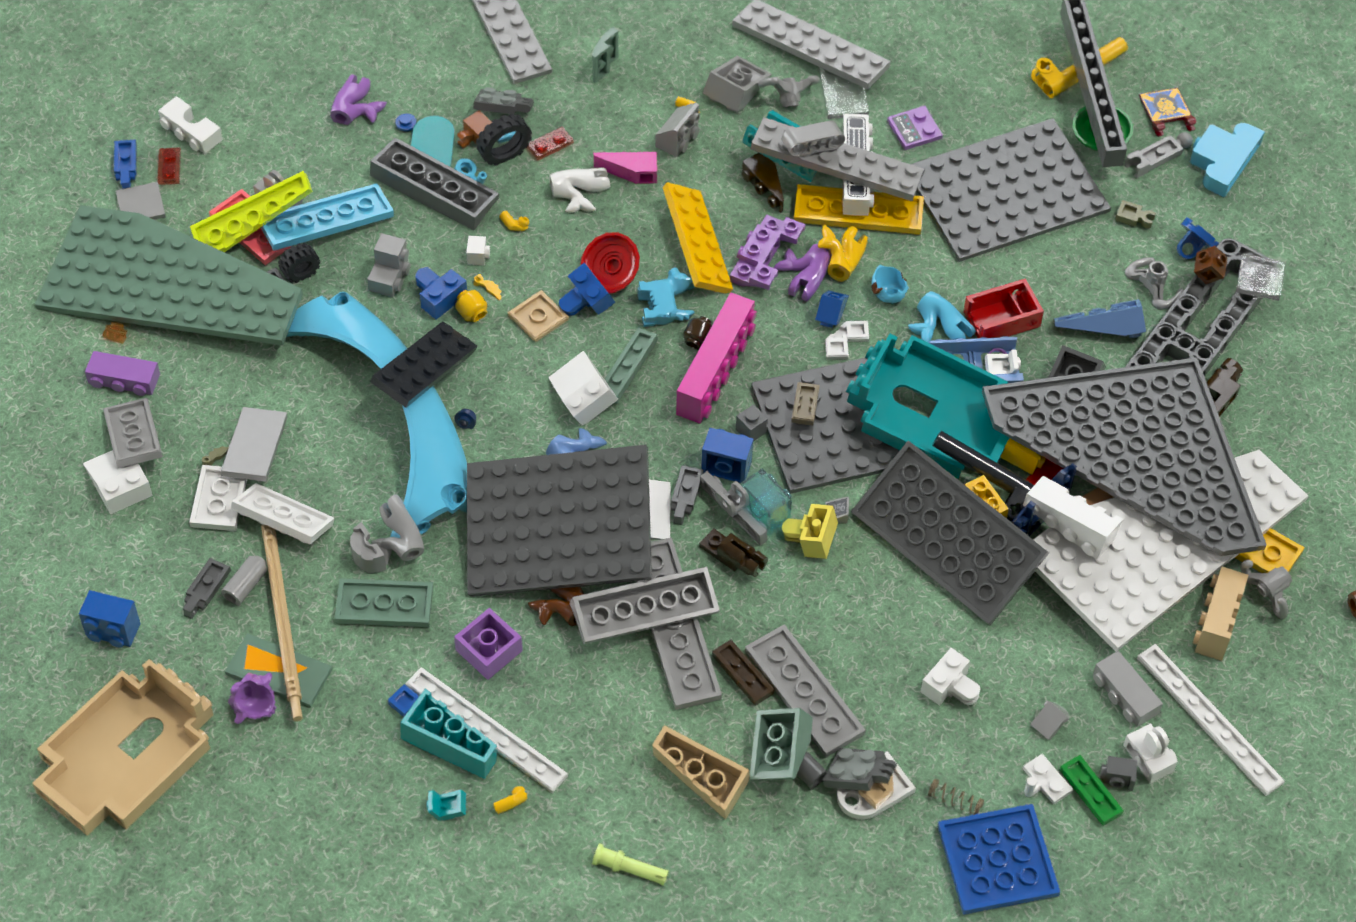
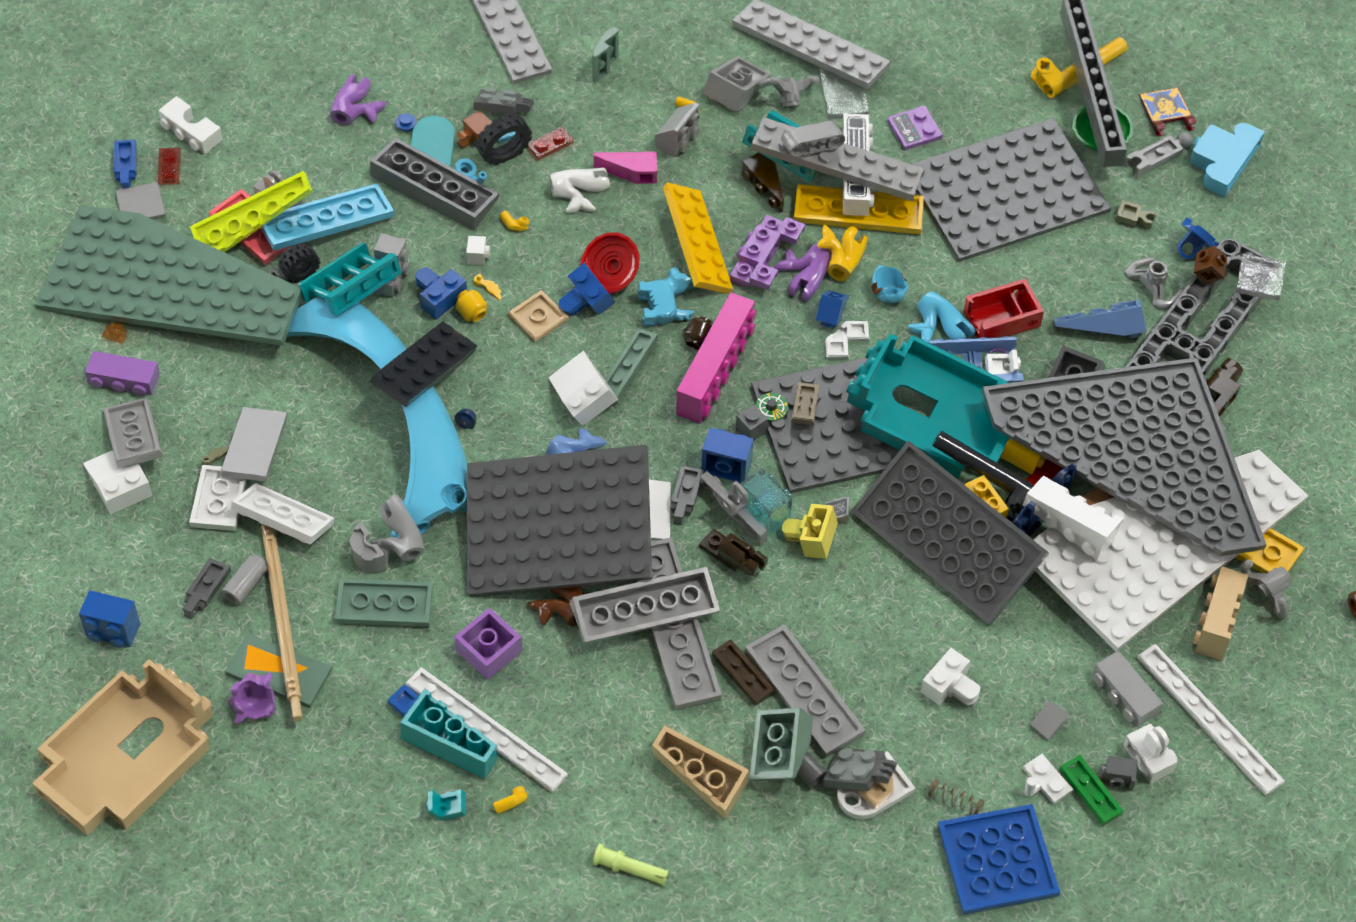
(356, 288): none -> teal fence
(772, 406): none -> piece

